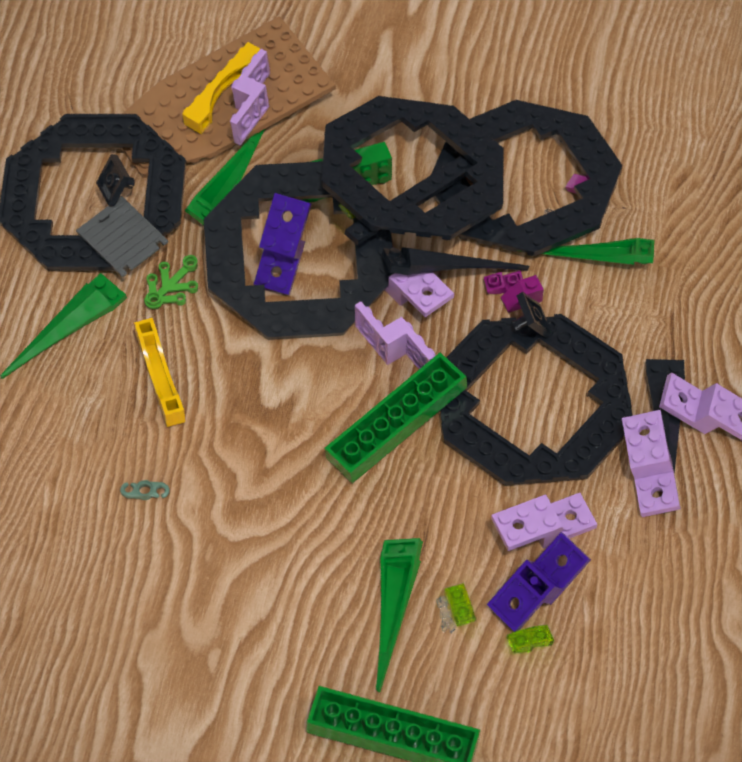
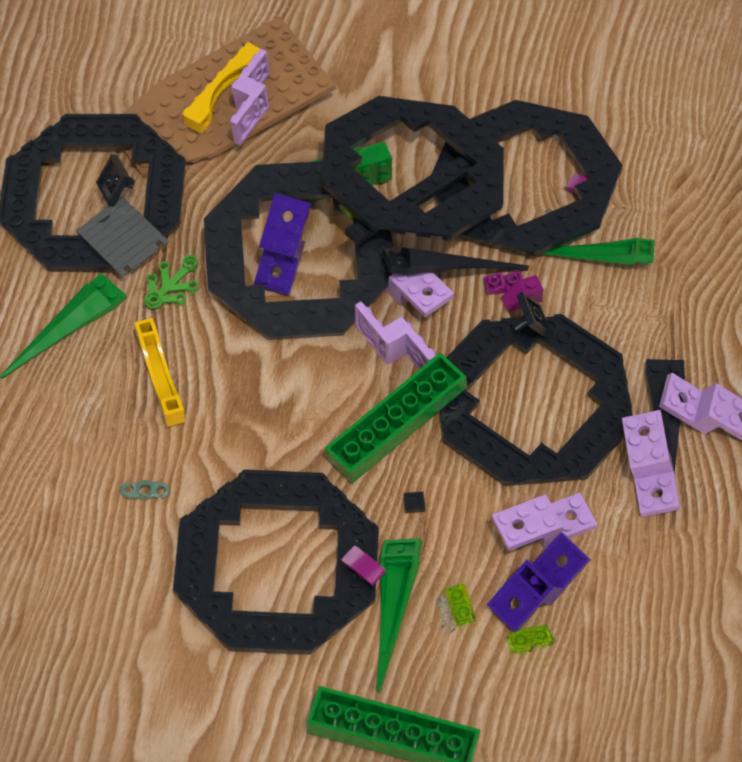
(223, 181): green plate -> none
(272, 630): none -> black plate
(363, 565): none -> magenta slope
(414, 502): none -> black tile

